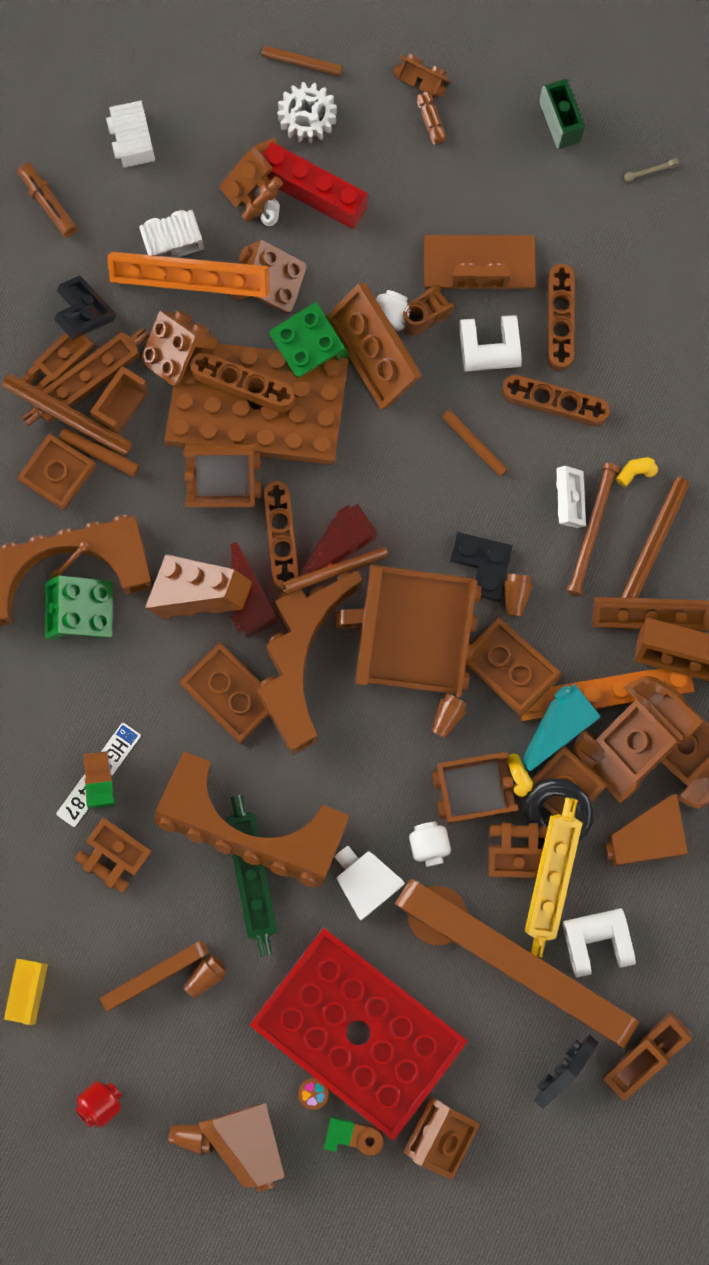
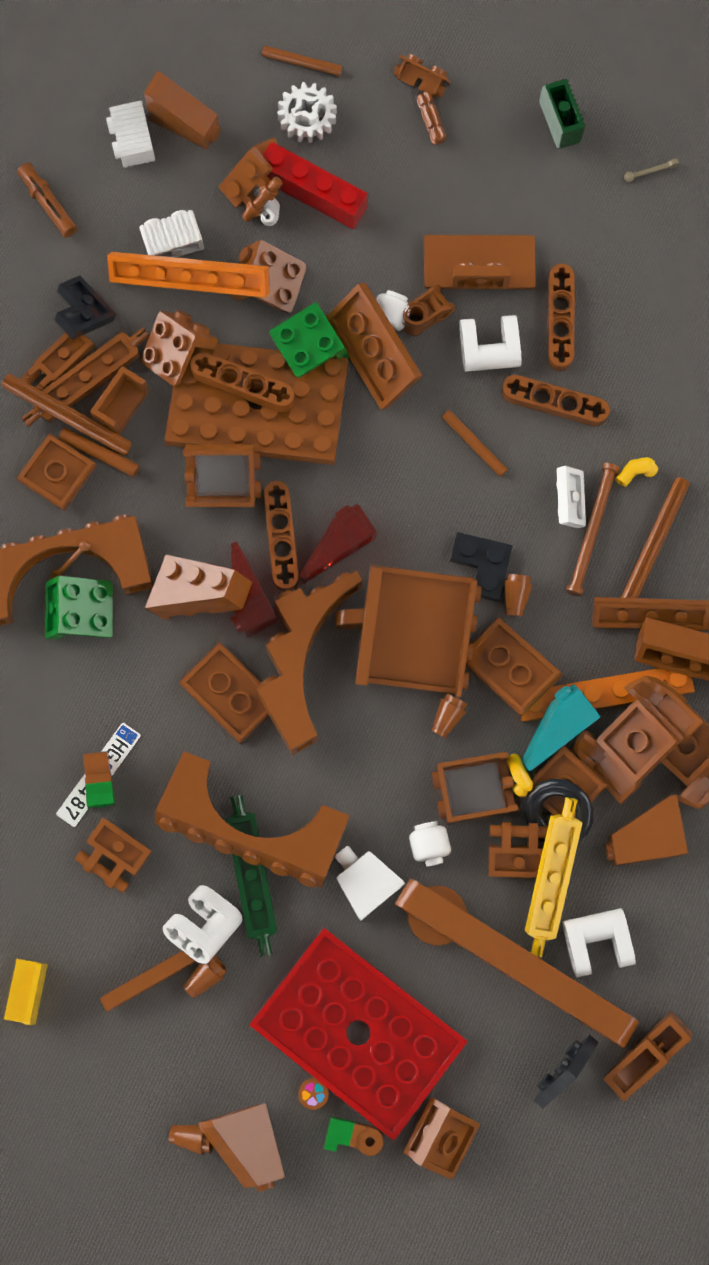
(98, 1104): red head -> none
(180, 112): none -> dark orange slope
(205, 942): none -> white connector
(334, 570): dark orange piece -> none

